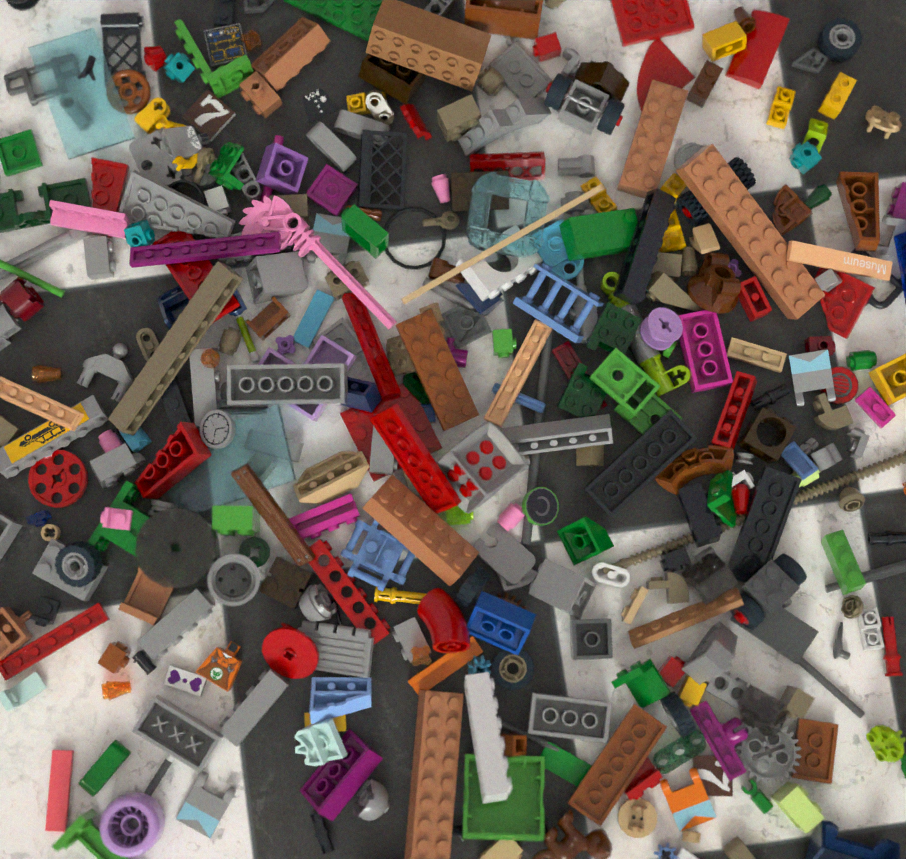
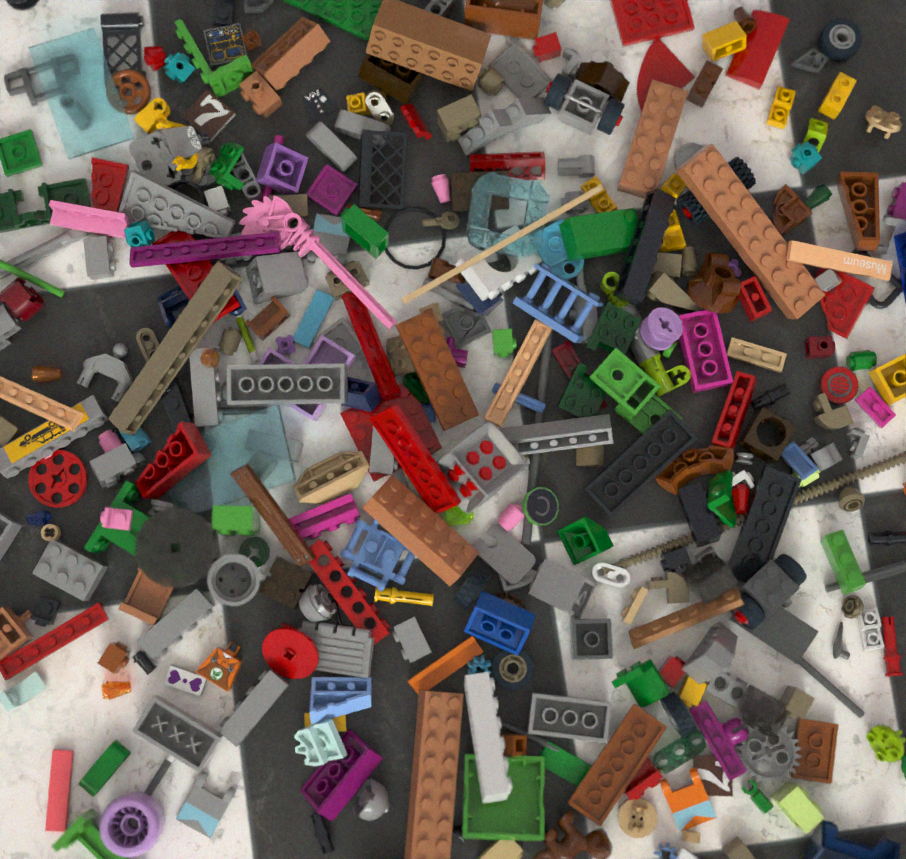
(88, 68): black bar -> none
(89, 562): black wheel -> none
(217, 429): light grey tile -> none
(424, 651): clear orange plate -> none
(444, 622): red brick -> none
(704, 239): tan slope -> none
(810, 373): light grey flag -> none

